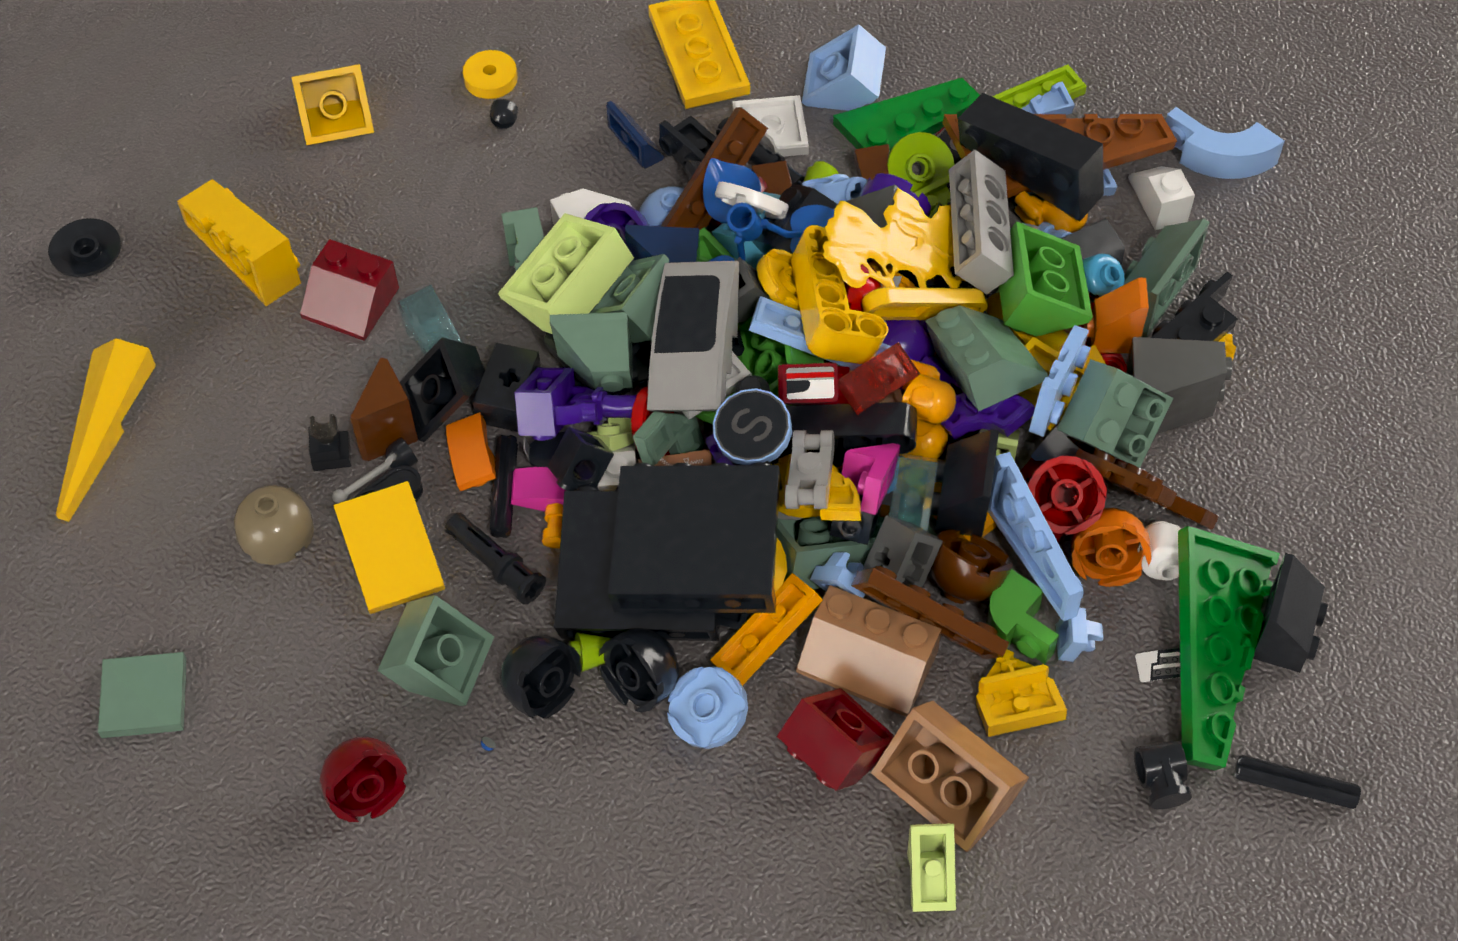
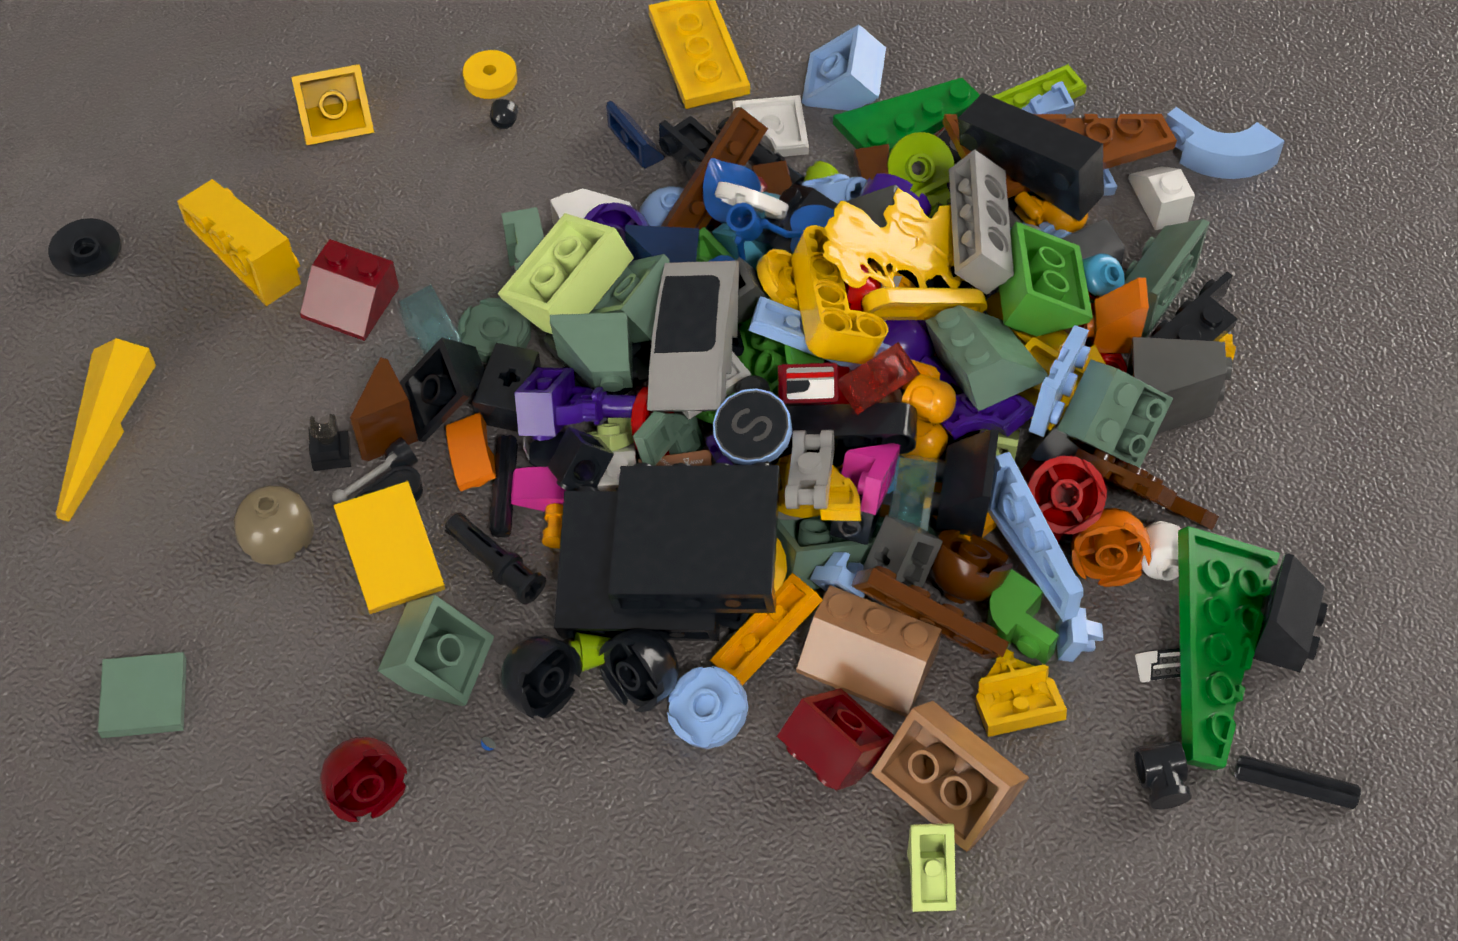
(493, 323): none -> sand green tile

